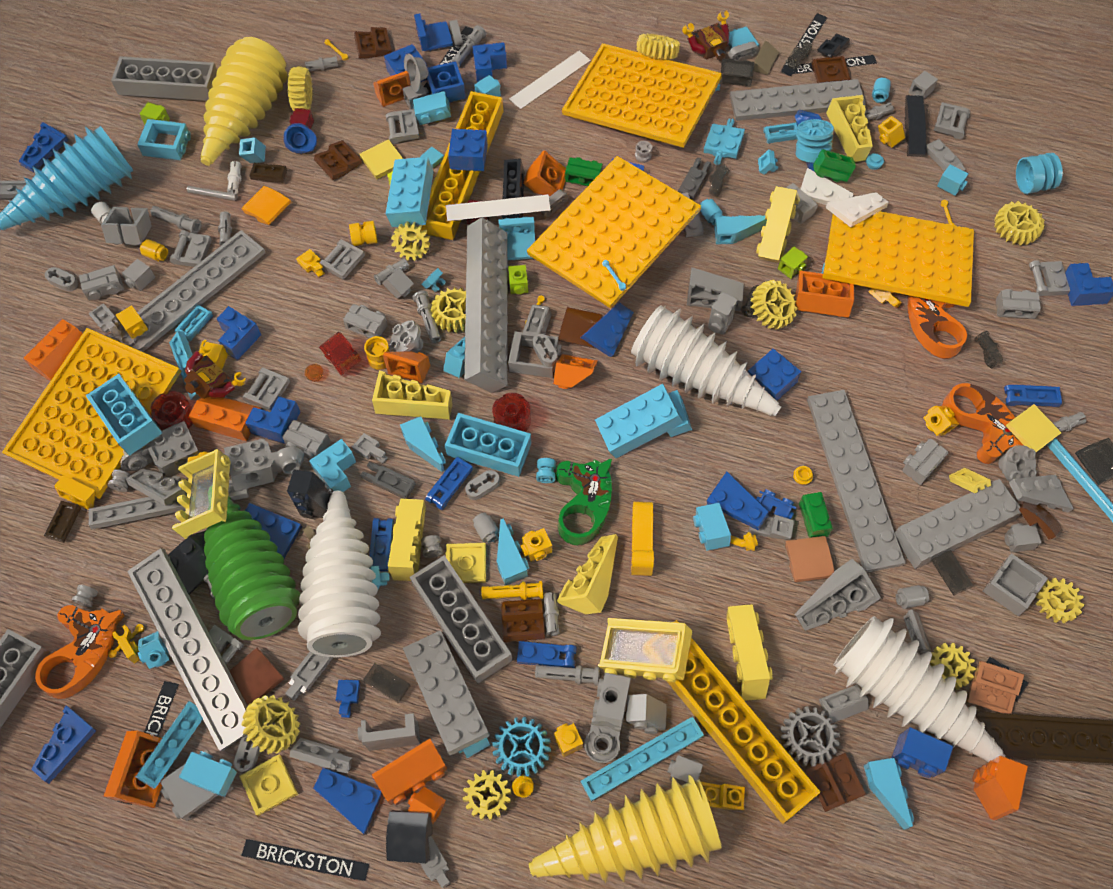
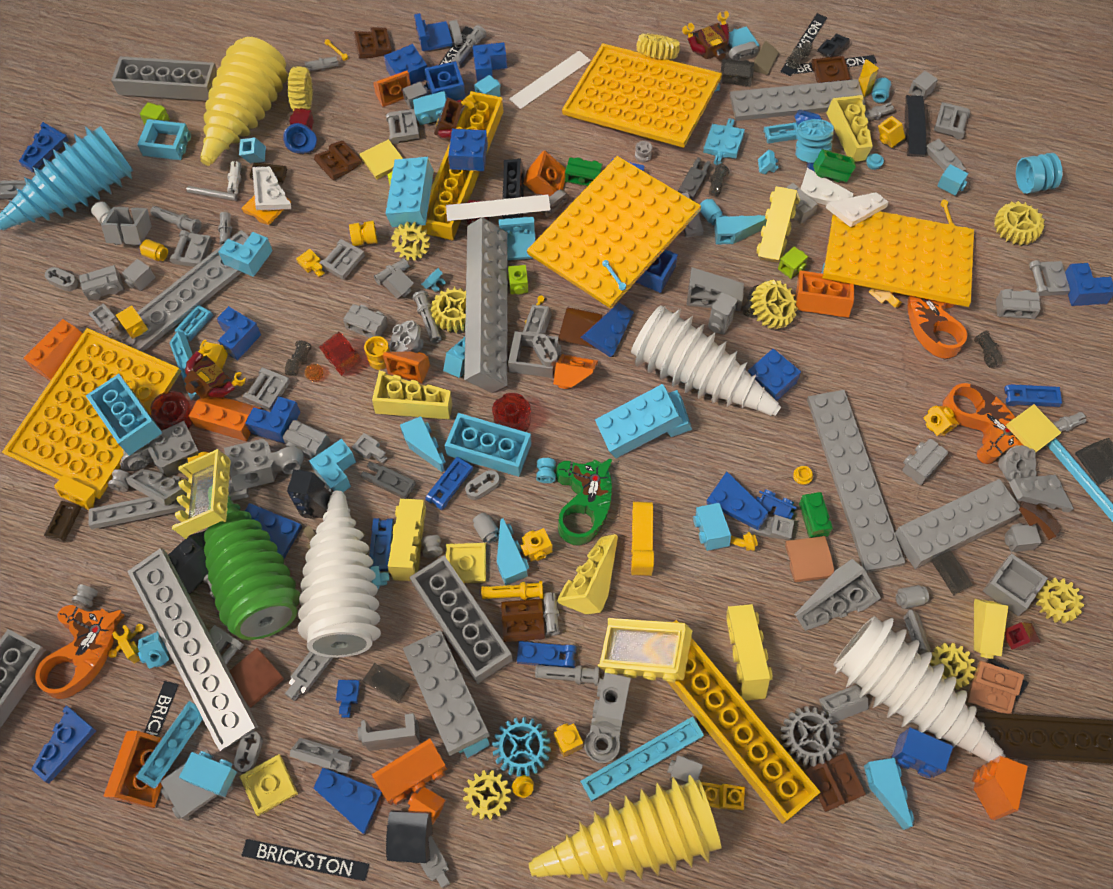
(246, 257): none -> medium azure brick
(267, 190): none -> white wing
(271, 737): light yellow gear -> none
(299, 357): none -> clear smoke connector
(417, 70): light grey piece -> none
(434, 156): medium azure tile -> none
(449, 116): none -> reddish brown torso
(646, 713): light grey brick -> none
(659, 271): none -> blue brick
(867, 77): none -> yellow slope
(970, 480): light yellow tile -> none
(989, 627): none -> light yellow slope
(1021, 636): none -> dark red brick

